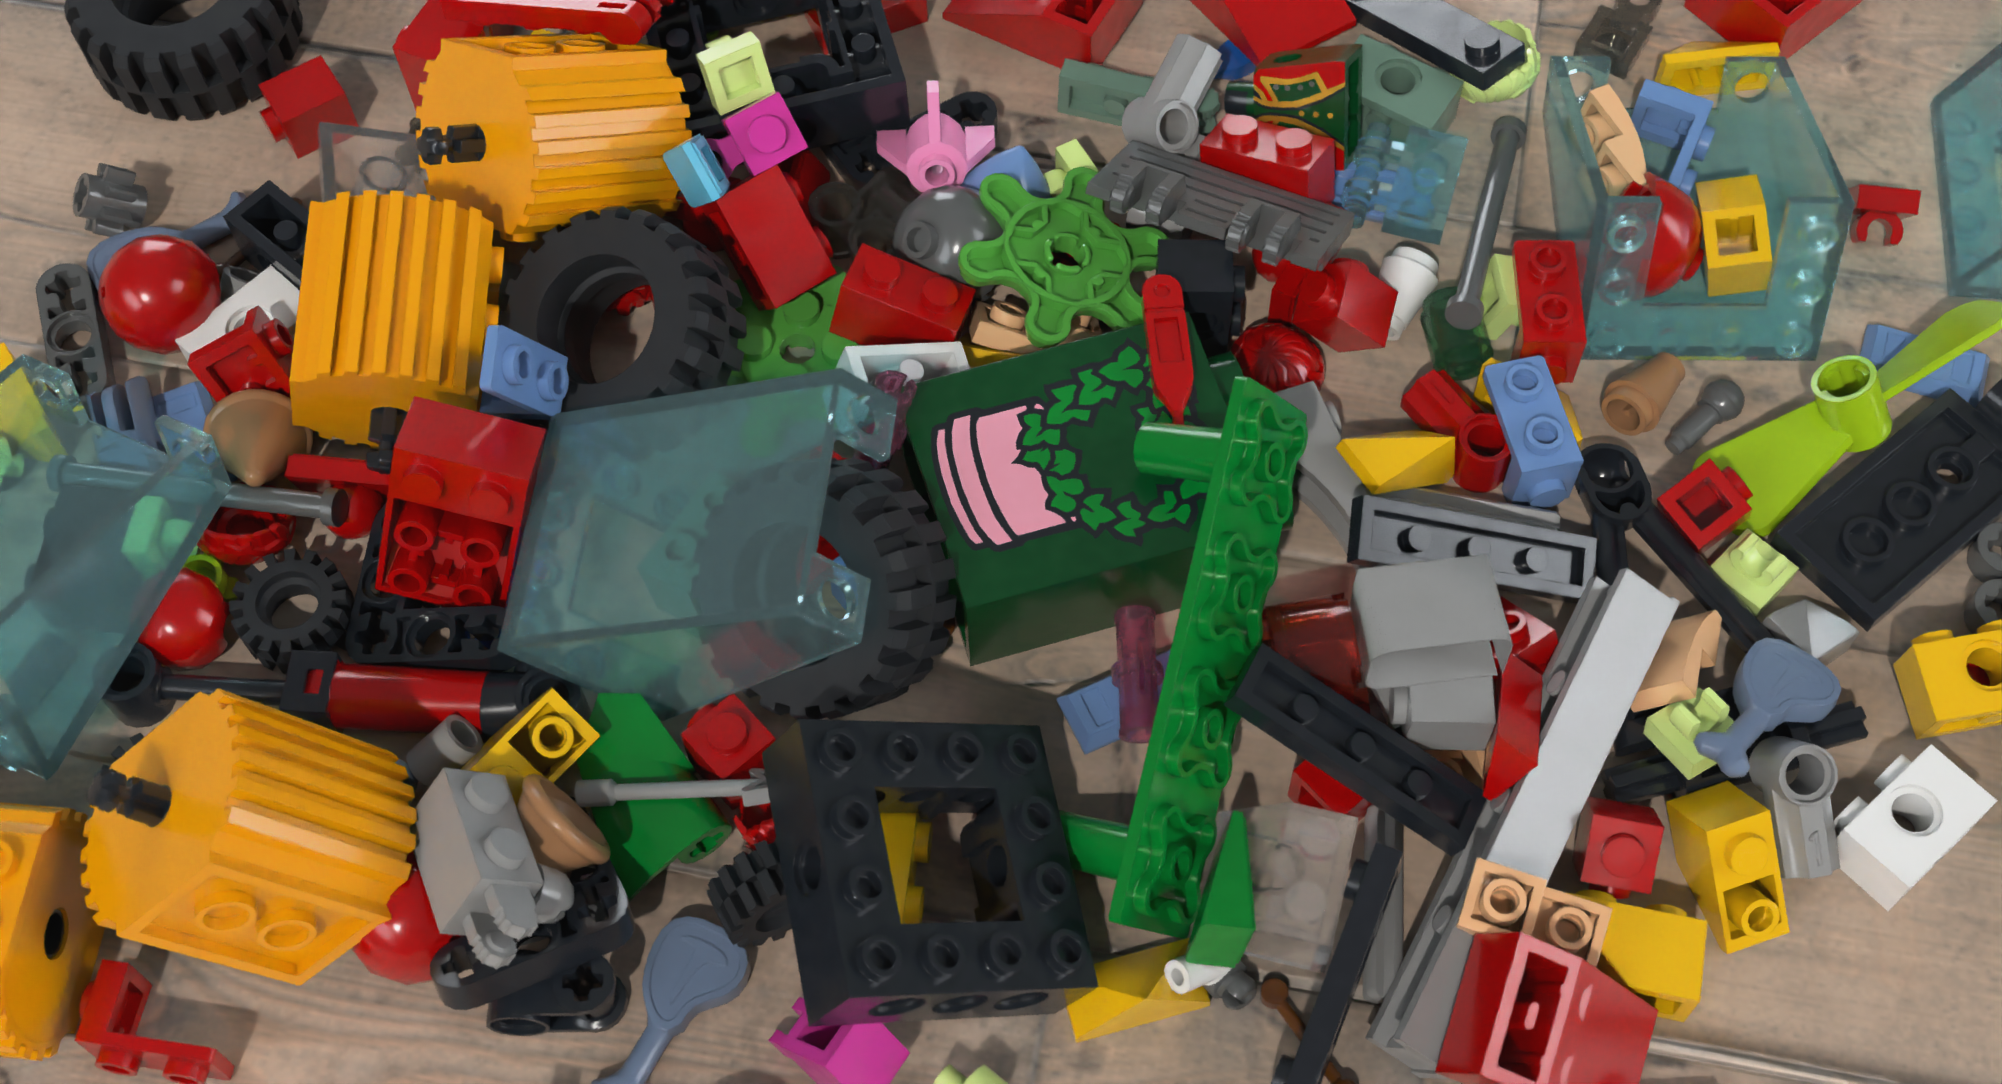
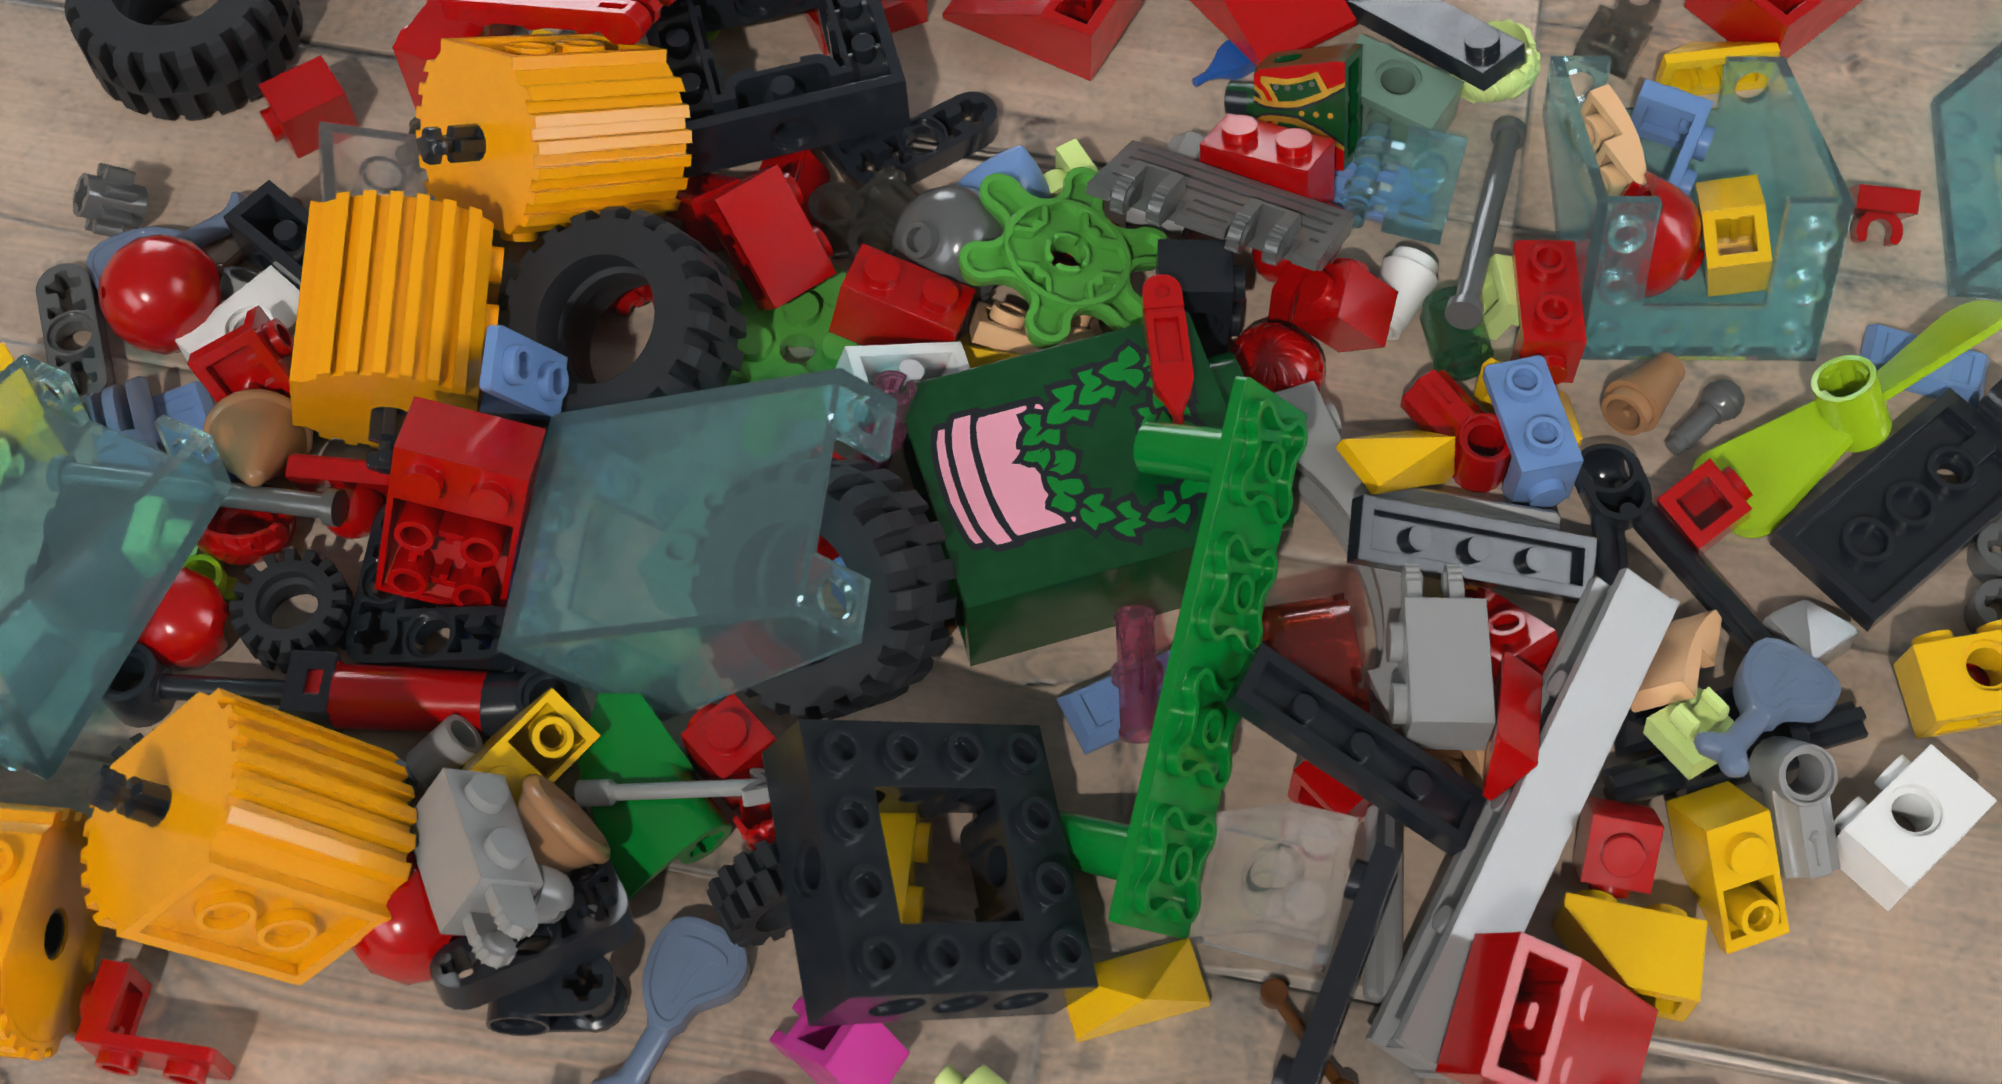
(697, 171): medium azure slope -> none
(735, 72): yellowish green tile -> none
(759, 136): dark pink brick -> none
(935, 147): bright pink brick -> none
(1104, 94): sand green hinge -> none
(1173, 97): light grey piece -> none
(1226, 983): arm -> none
(1227, 905): green slope -> none
(1429, 622): light grey piece -> none
(1519, 902): light nougat slope -> none
(1754, 571): yellowish green tile -> none

